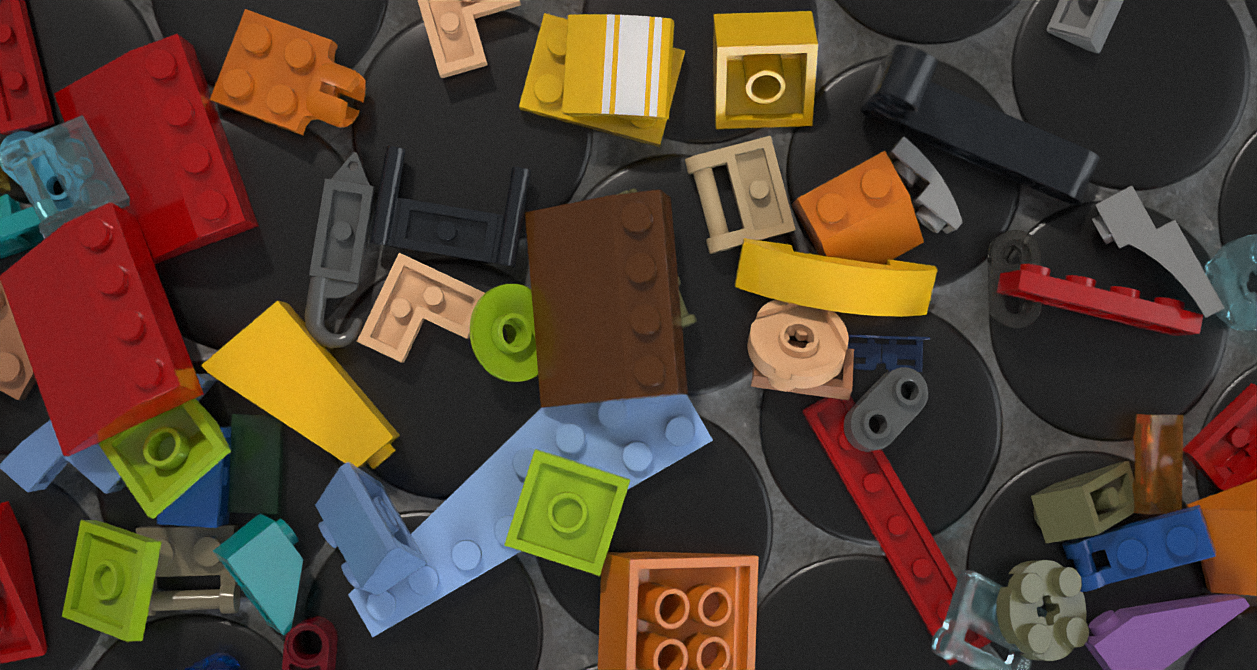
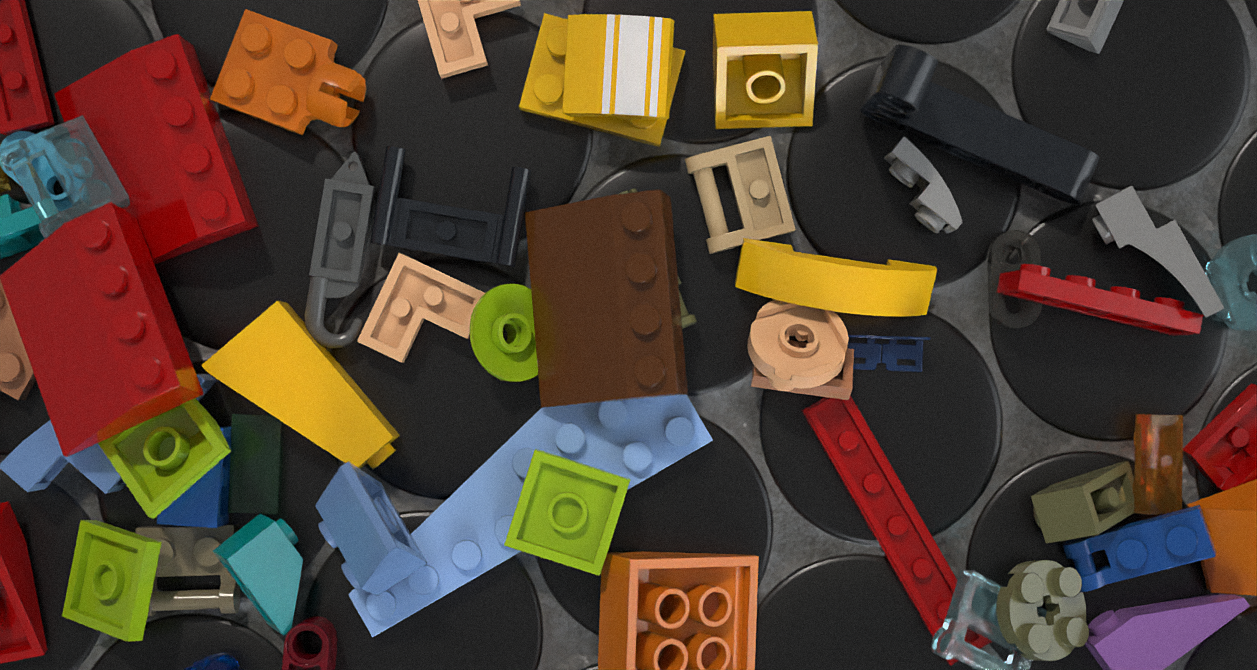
(861, 214): orange slope -> none
(887, 406): dark grey plate -> none

